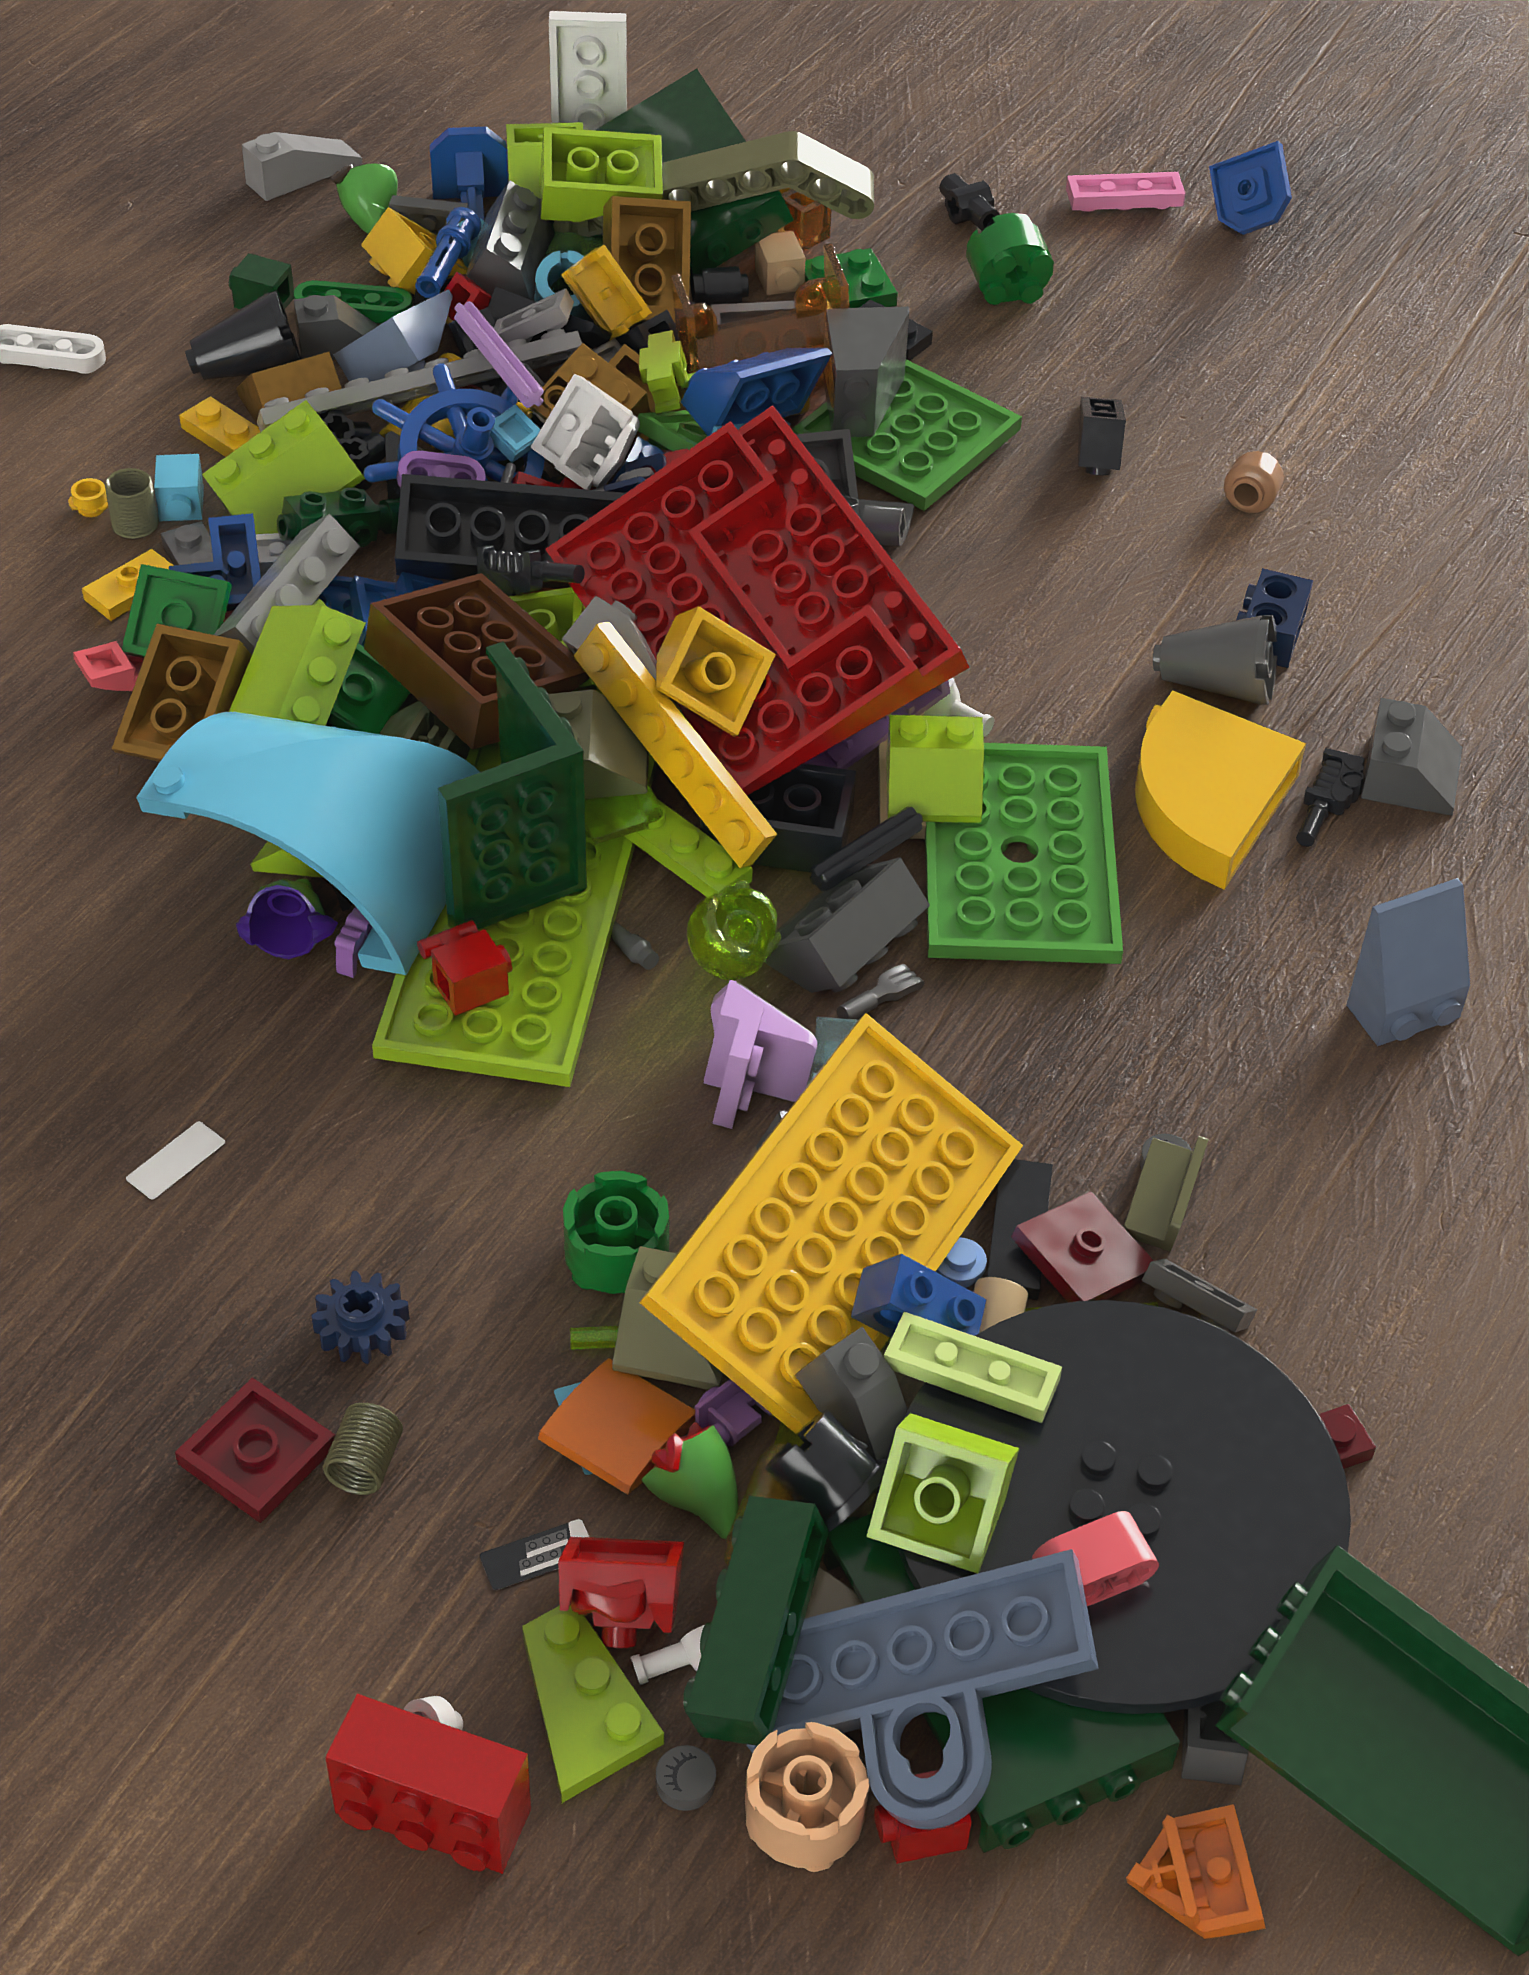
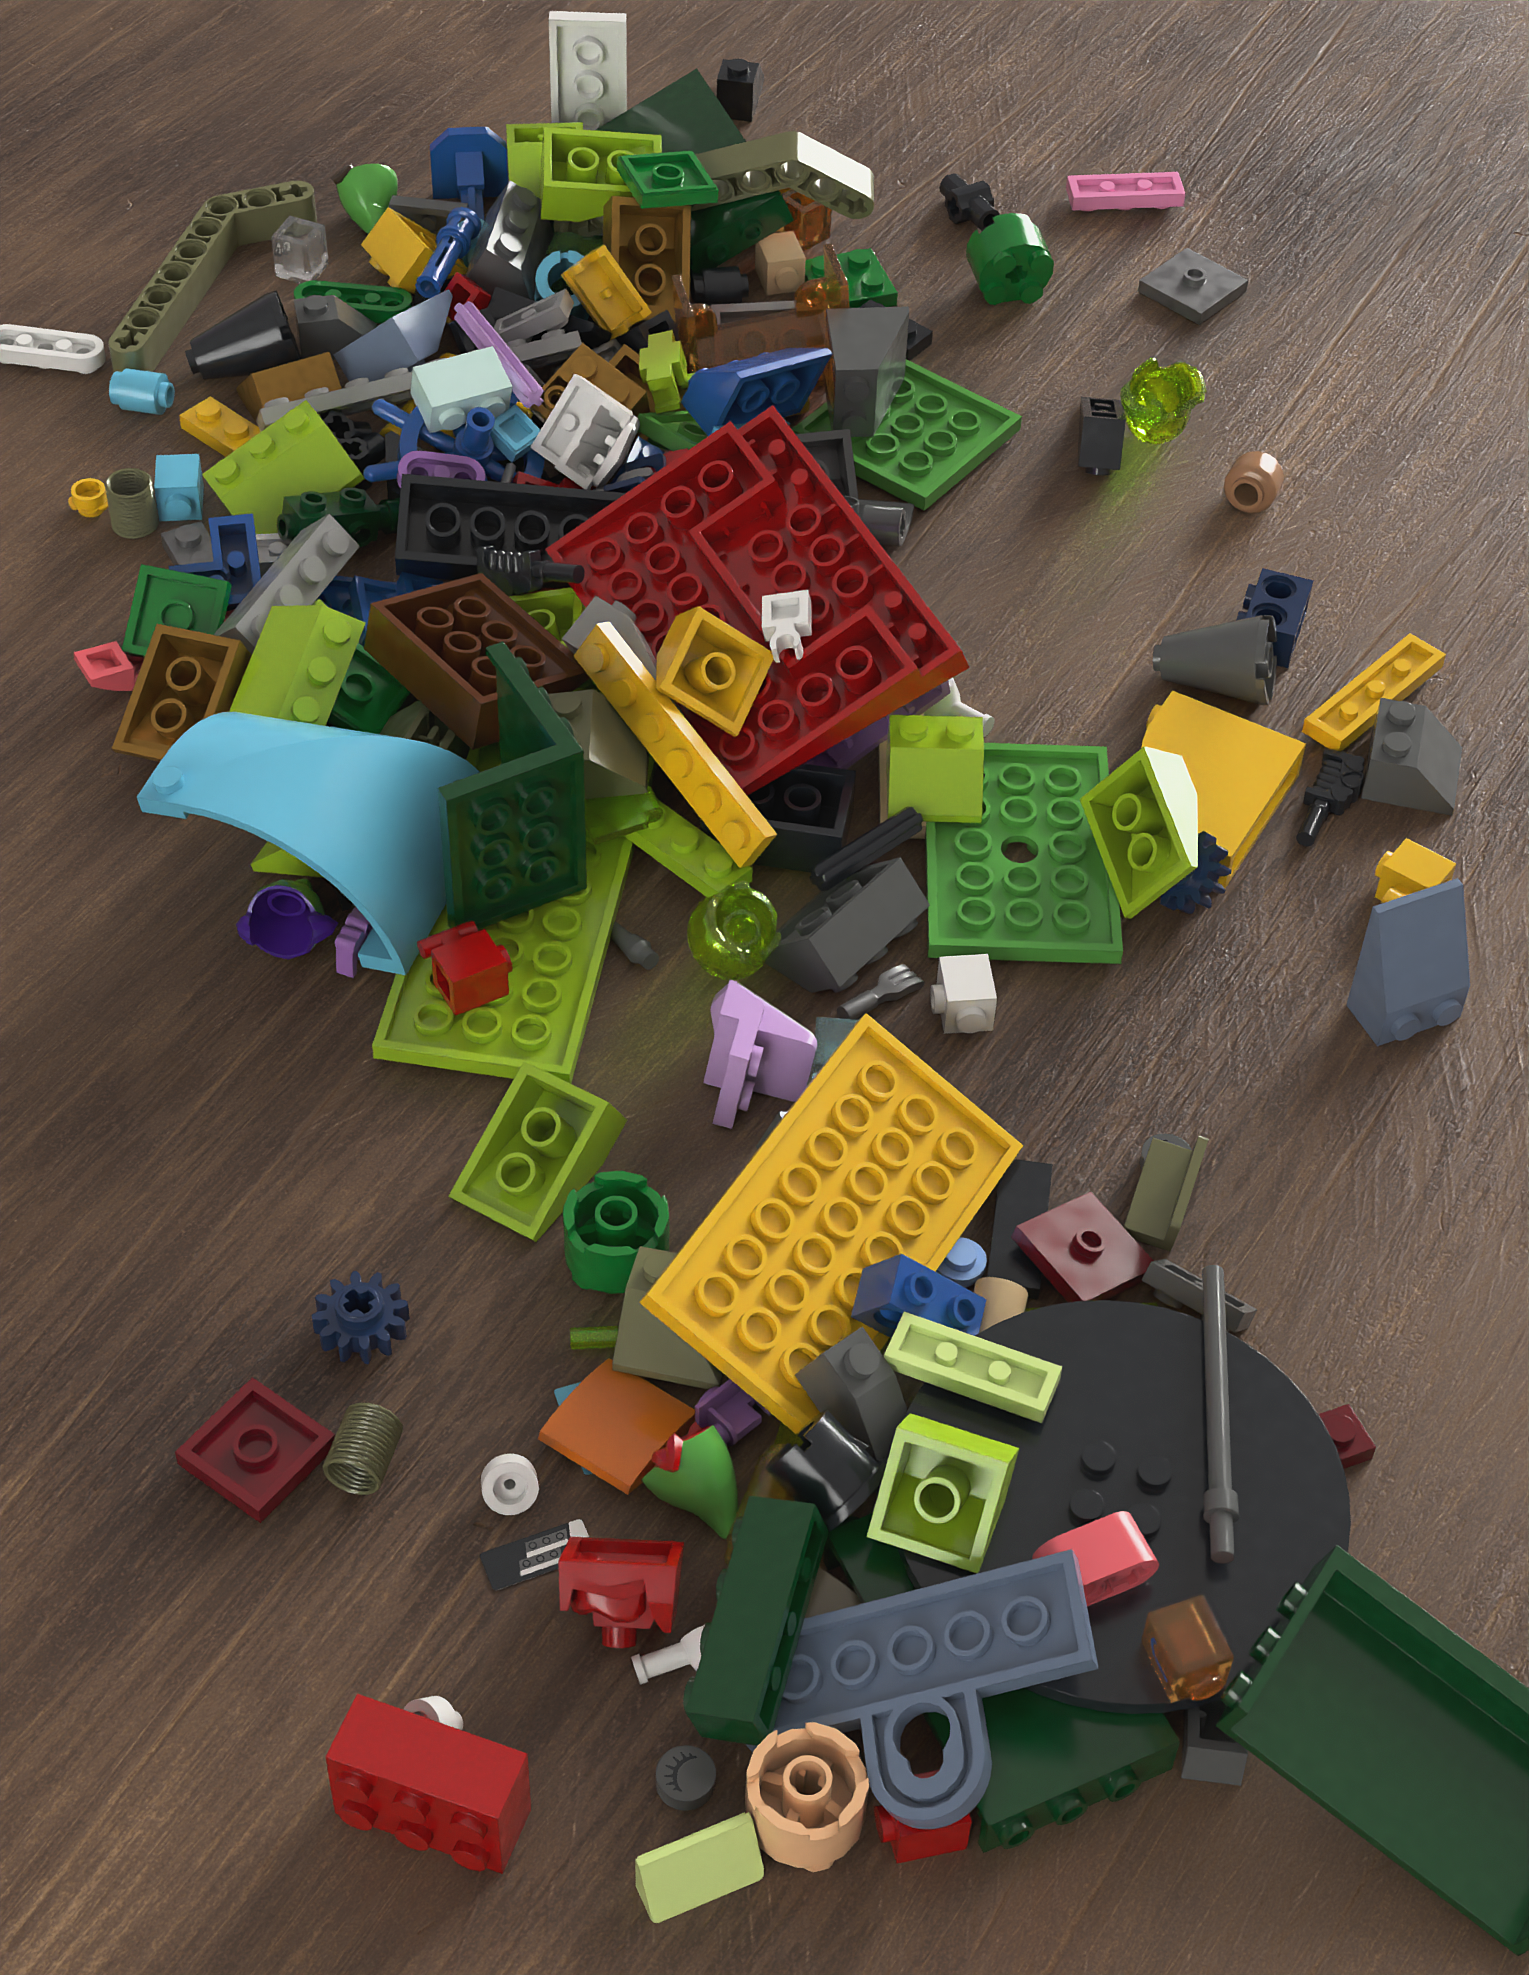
(115, 591): yellow plate -> none
(141, 391): none -> medium azure brick
(175, 1160): white sticker -> none
(195, 264): none -> olive beam
(258, 276): dark green brick -> none
(287, 162): light grey slope -> none
(299, 250): none -> clear brick
(457, 384): none -> light aqua brick
(509, 1484): none -> white tile
(537, 1151): none -> lime slope
(586, 1702): lime wing -> none
(667, 179): none -> green plate
(699, 1868): none -> yellowish green slope
(739, 88): none -> black slope
(786, 620): none -> white plate
(964, 994): none -> white brick
(1145, 826): none -> lime slope
(1161, 400): none -> clear neon green hair
(1187, 1649): none -> clear orange brick
(1192, 286): none -> flat silver plate
(1201, 1874): orange slope -> none
(1202, 880): none -> dark blue gear
(1220, 1501): none -> dark grey bar
(1251, 188): blue piece -> none
(1356, 704): none -> yellow plate
(1410, 871): none -> yellow brick

